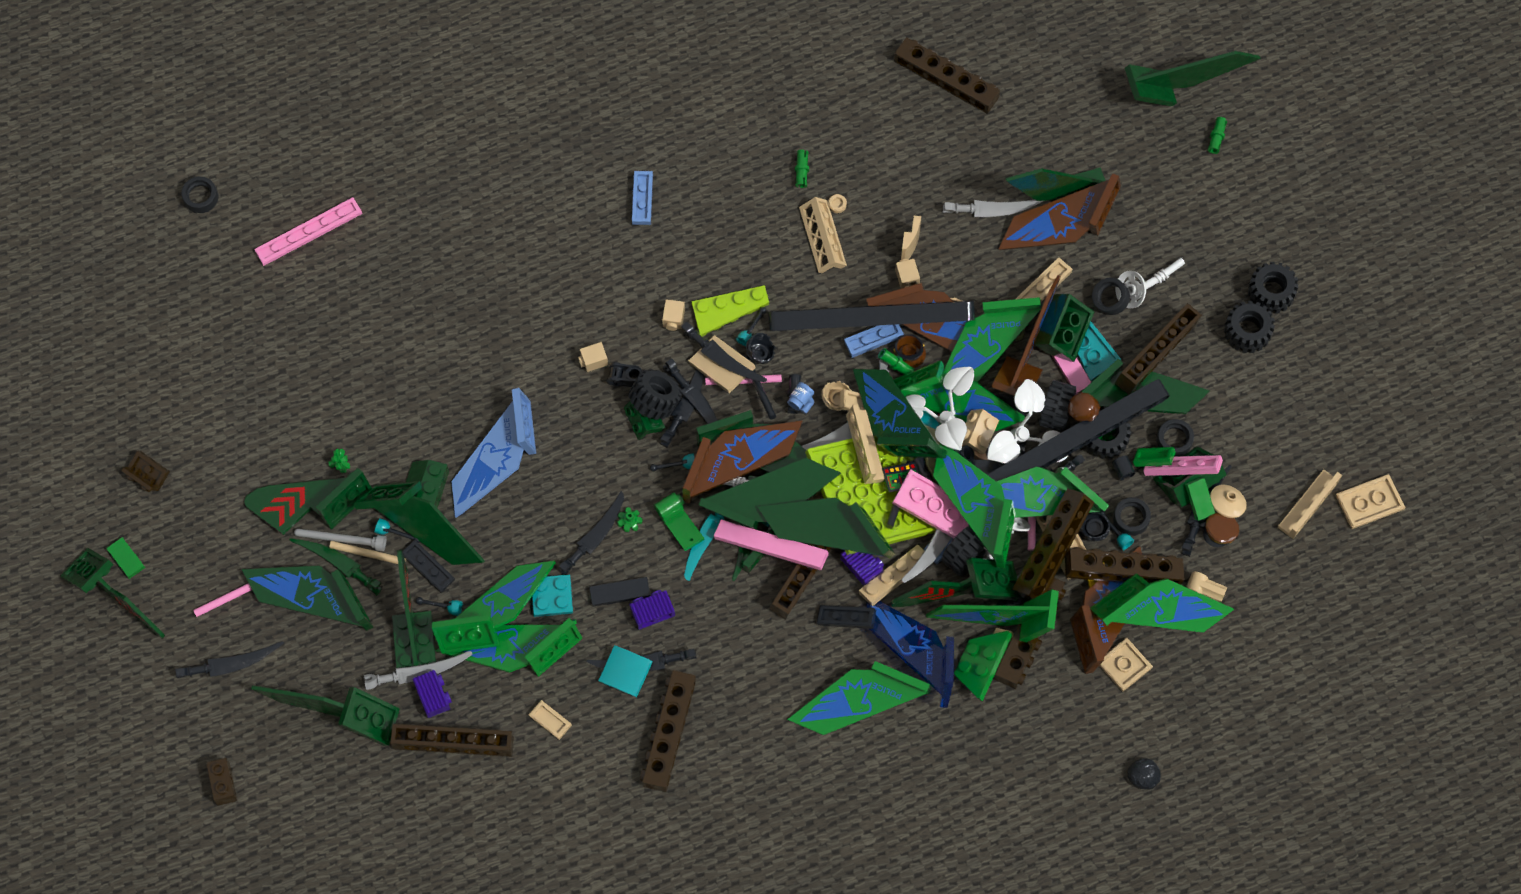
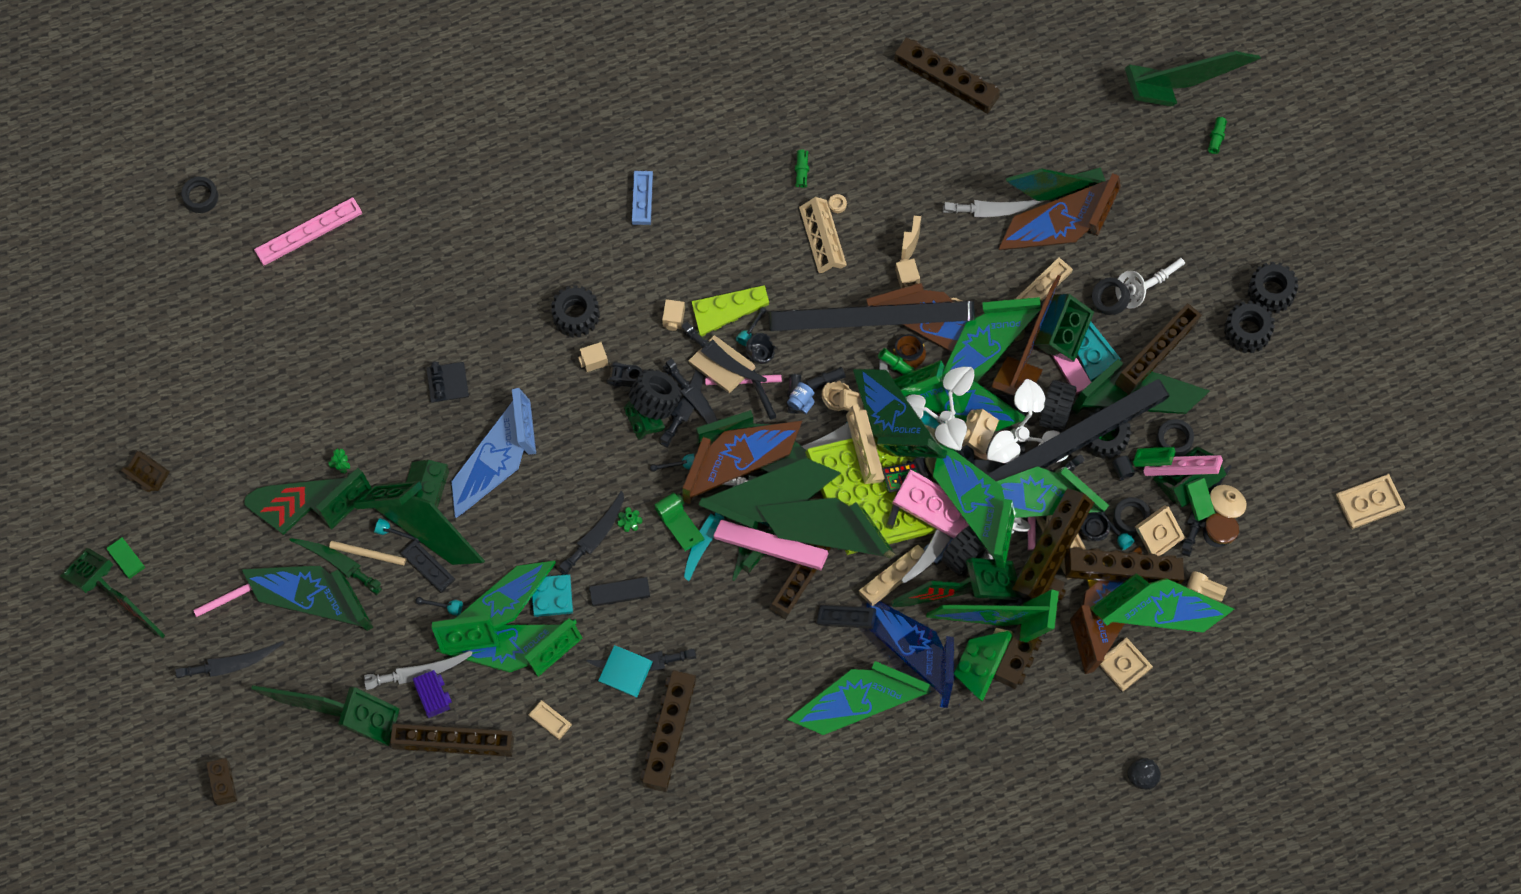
(376, 542): light grey piece -> none
(412, 630): dark green piece -> none
(447, 381): none -> black hinge
(579, 324): none -> black tyre
(652, 609): dark purple brick -> none
(825, 378): none -> black pin
(863, 566): dark purple brick -> none
(872, 339): medium blue plate -> none
(1083, 407): reddish brown hair -> none
(1160, 531): none -> tan plate
(1309, 503): tan fence -> none

